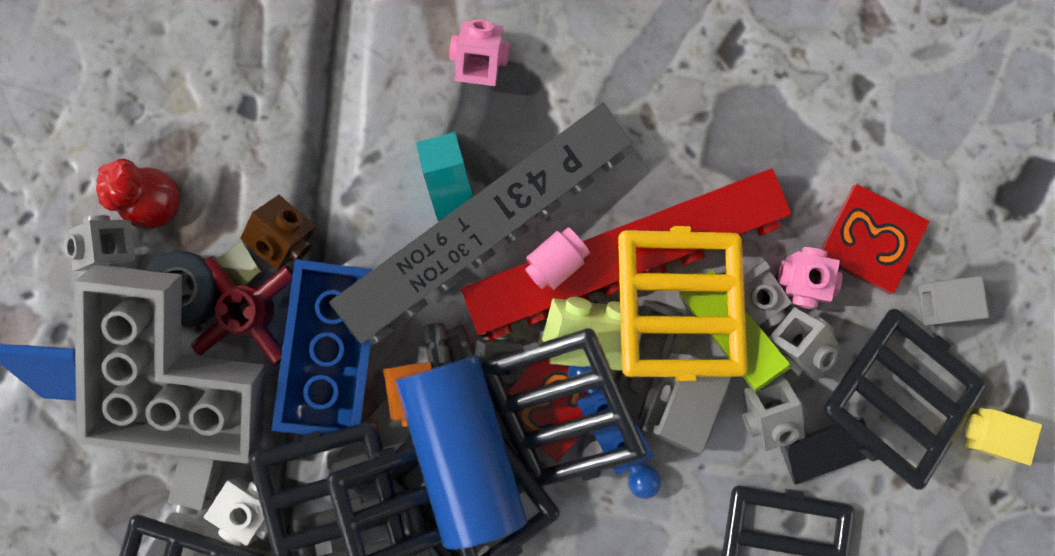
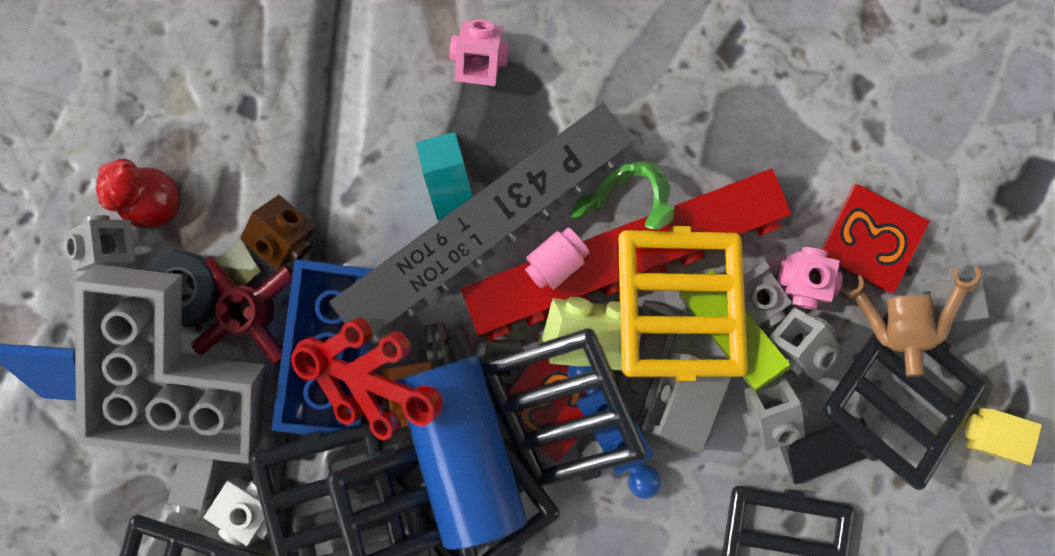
(316, 361): none -> red plant
(661, 212): none -> bright green helmet
(912, 321): none -> medium nougat piece

